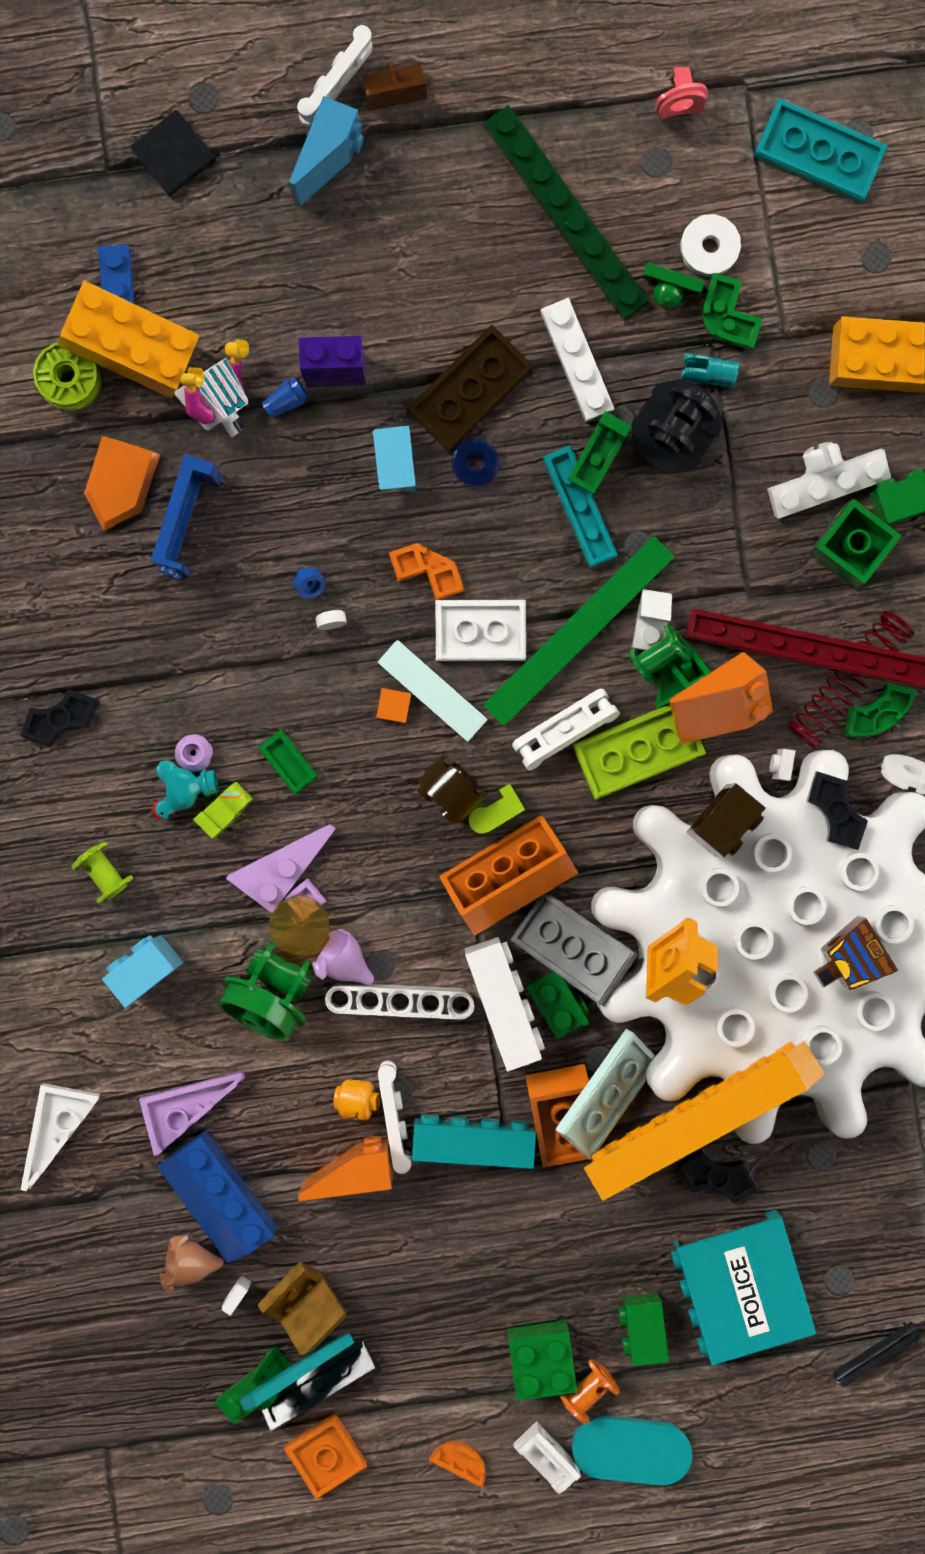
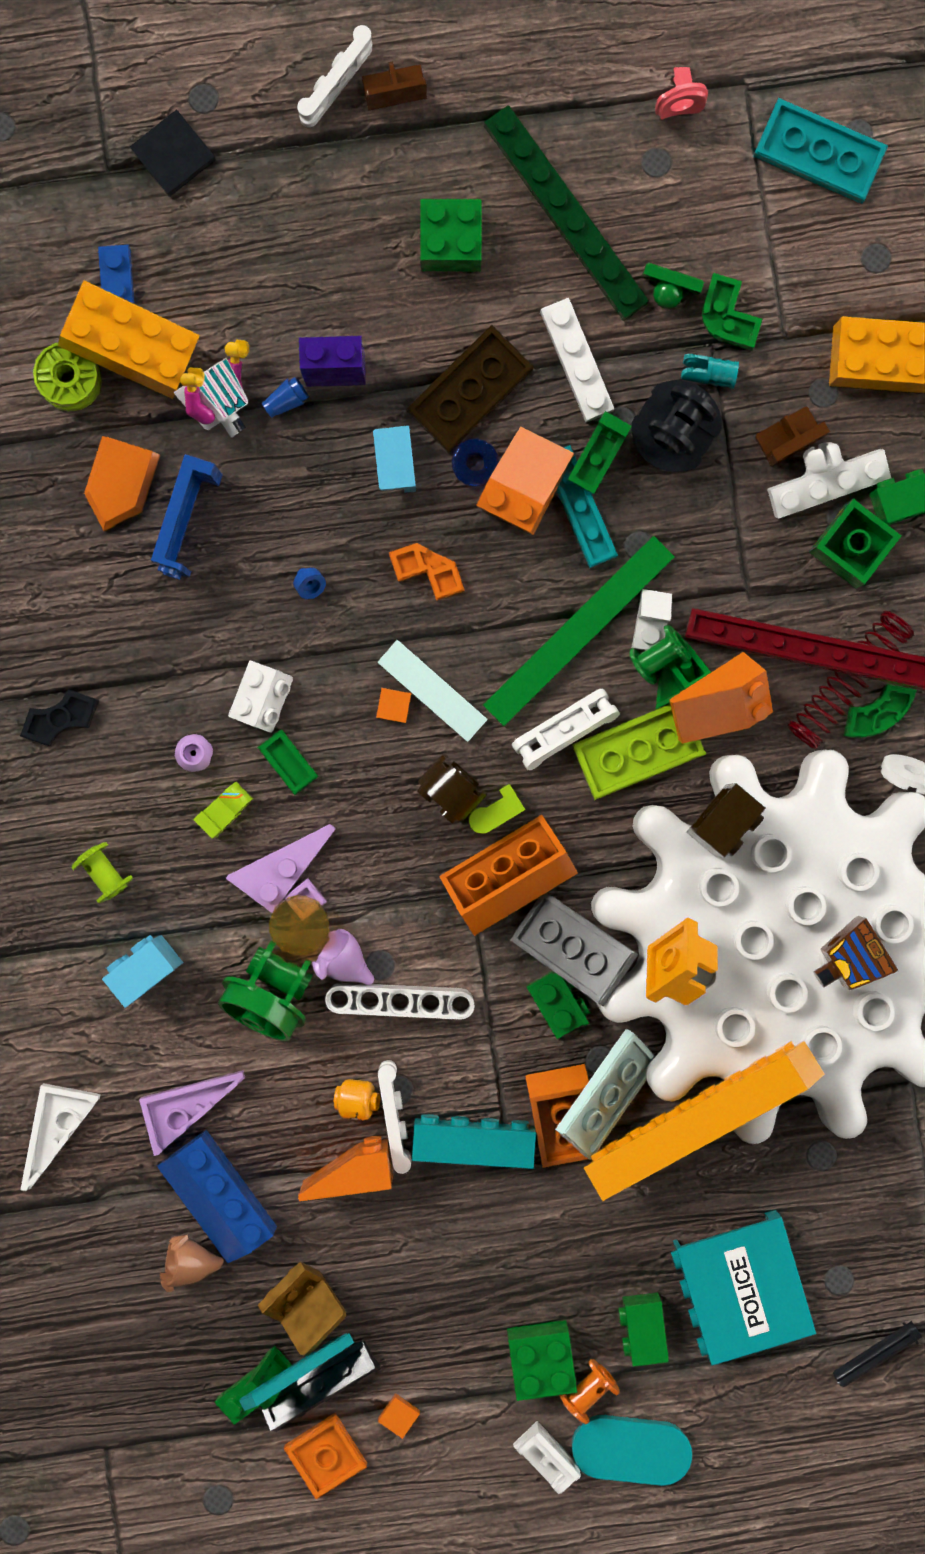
(182, 788): teal animal -> none
(236, 1295): white tile -> none
(260, 696): none -> white bracket
(327, 148): dark azure slope -> none
(331, 620): white tile -> none
(399, 1415): none -> orange tile
(451, 234): none -> green brick
(460, 1460): orange tile -> none
(480, 630): white tile -> none
(501, 1000): white brick -> none
(525, 480): none -> orange slope
(714, 228): white tile -> none
(730, 1179): black tile -> none
(782, 764): white plate -> none
(790, 435): none -> reddish brown panel
(843, 823): black tile -> none

